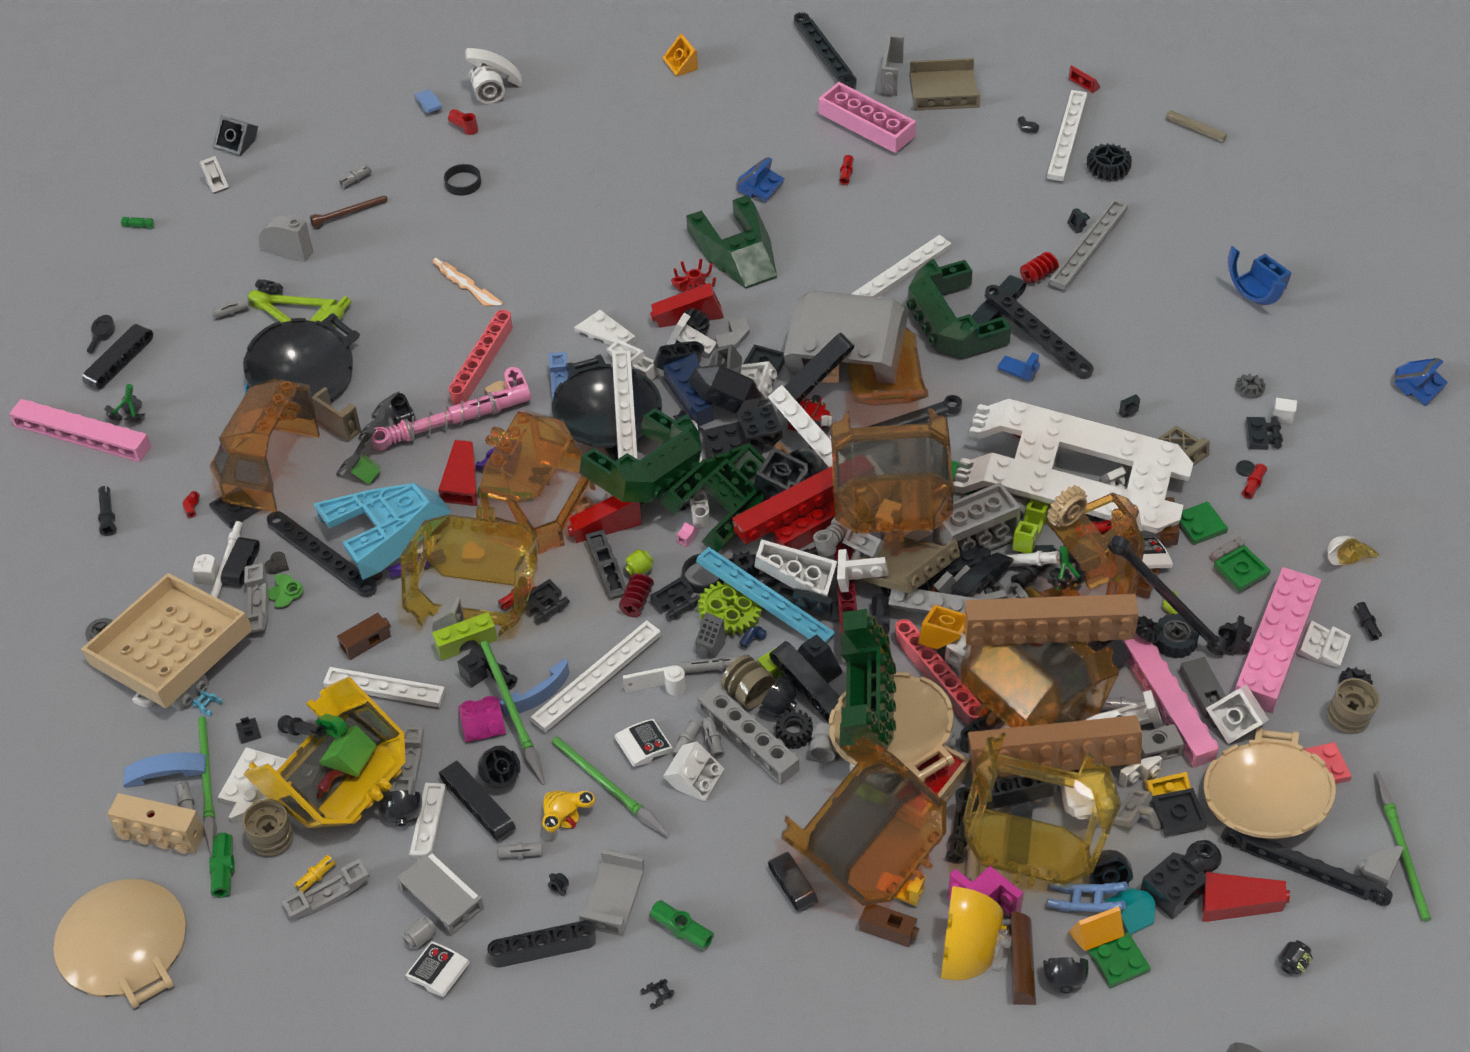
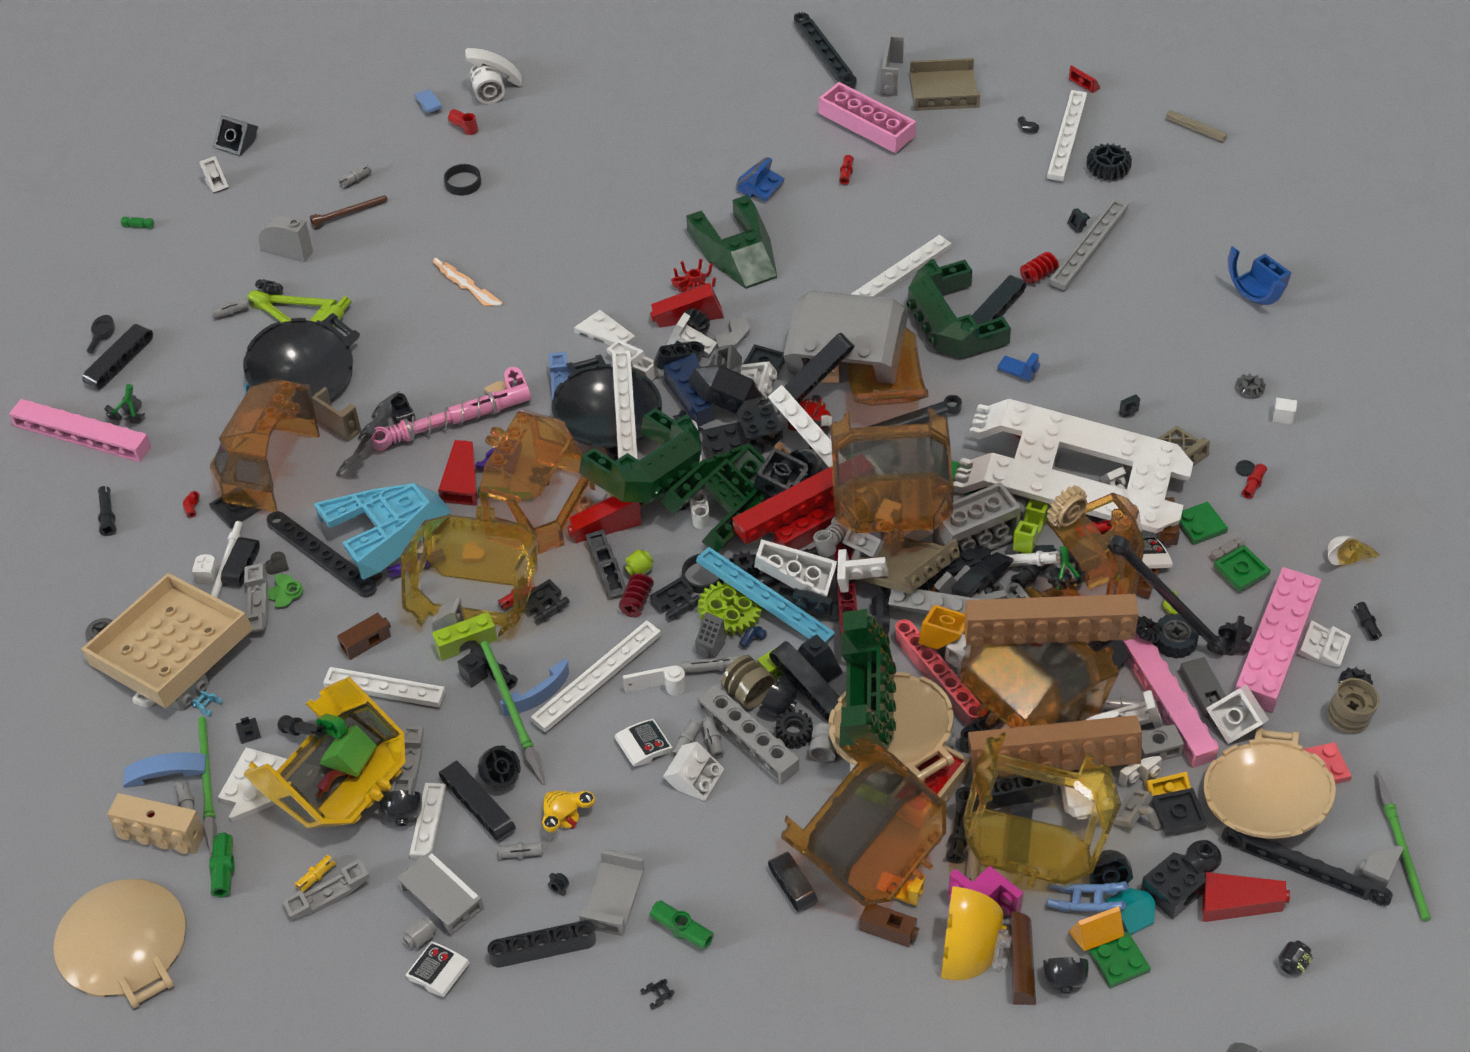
(268, 827): dark tan wheel -> none
(365, 469): bright green panel -> none
(480, 357): coral beam -> none
(481, 718): dark pink bracket -> none
(643, 814): bright green piece -> none
(681, 56): light orange slope -> none
(687, 534): bright pink piece -> none
(1039, 331): black plate -> none
(1257, 433): black plate -> none
(1420, 379): blue piece -> none

